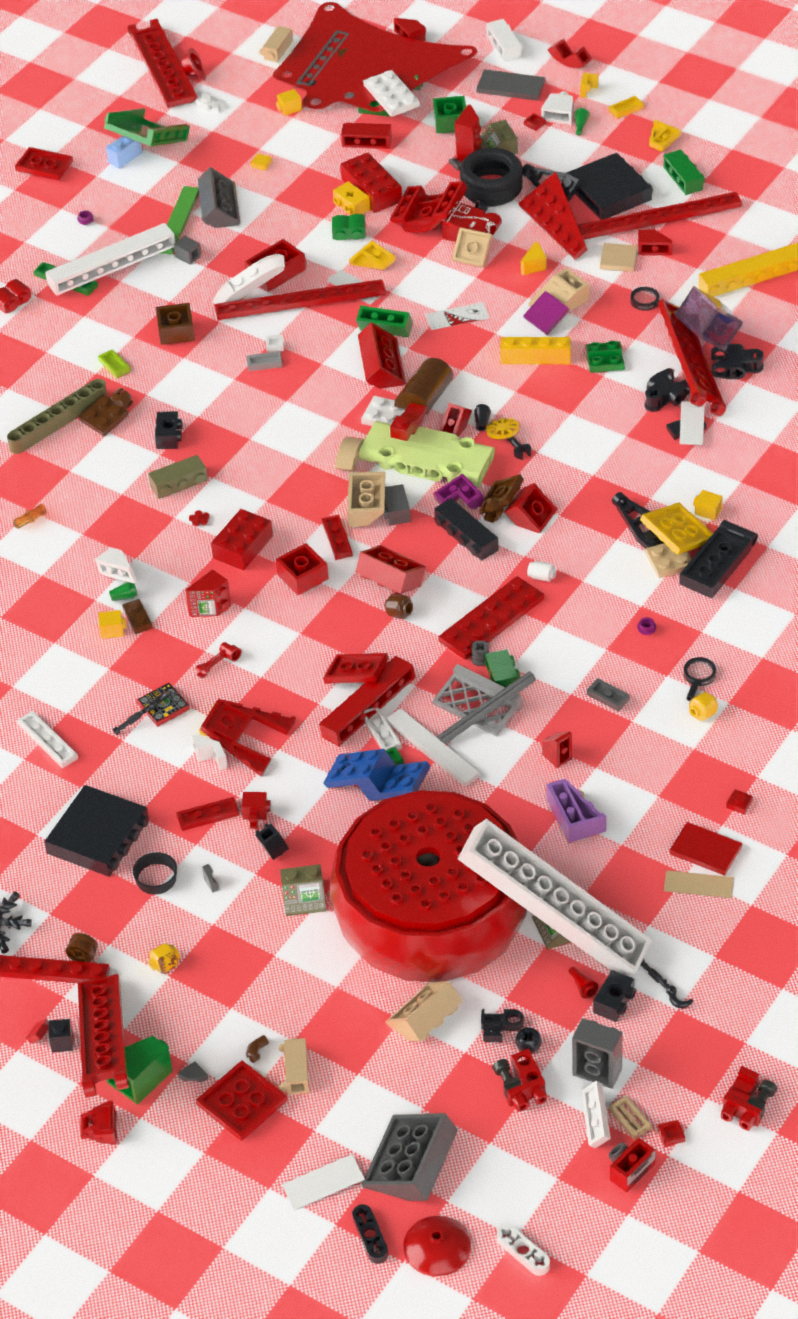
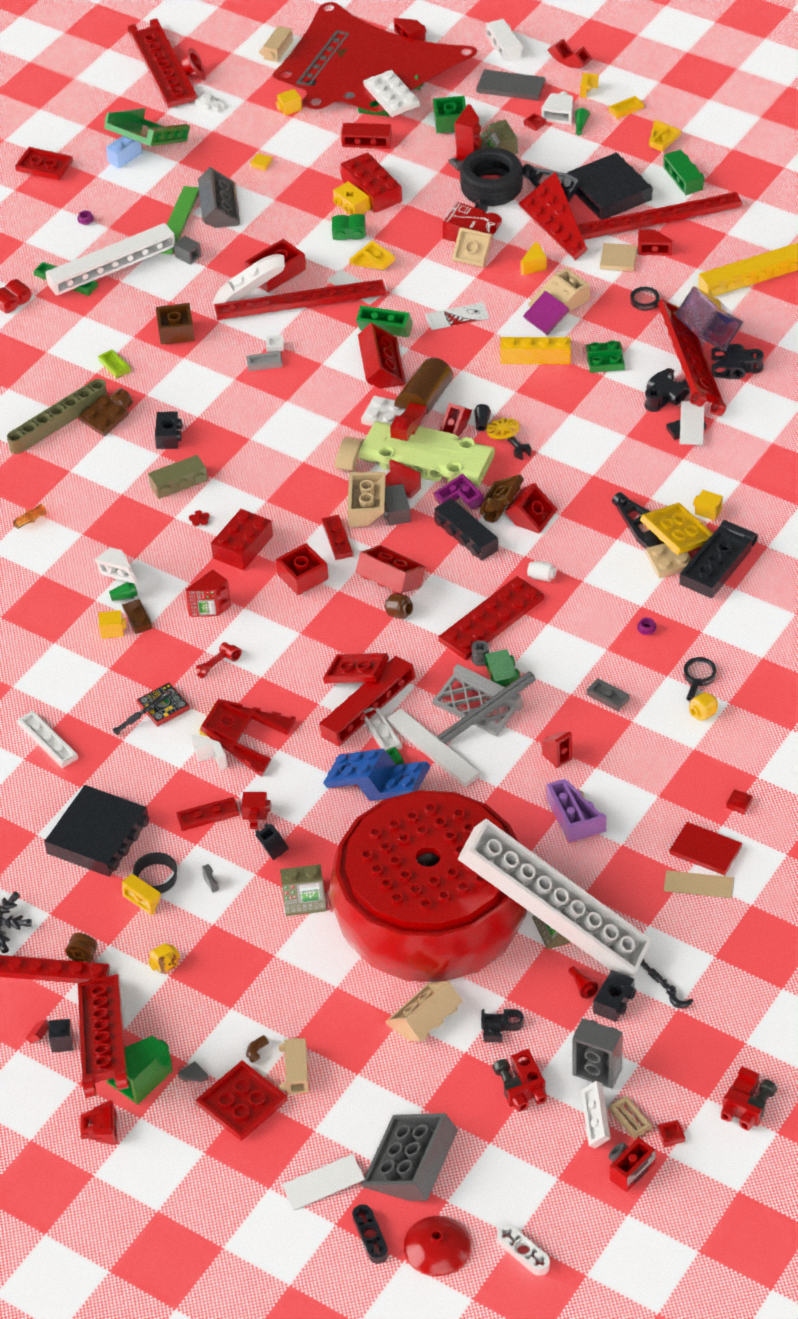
(140, 893): none -> yellow slope
(403, 475): none -> red panel
(424, 212): red slope -> none
(528, 1038): black piece -> none

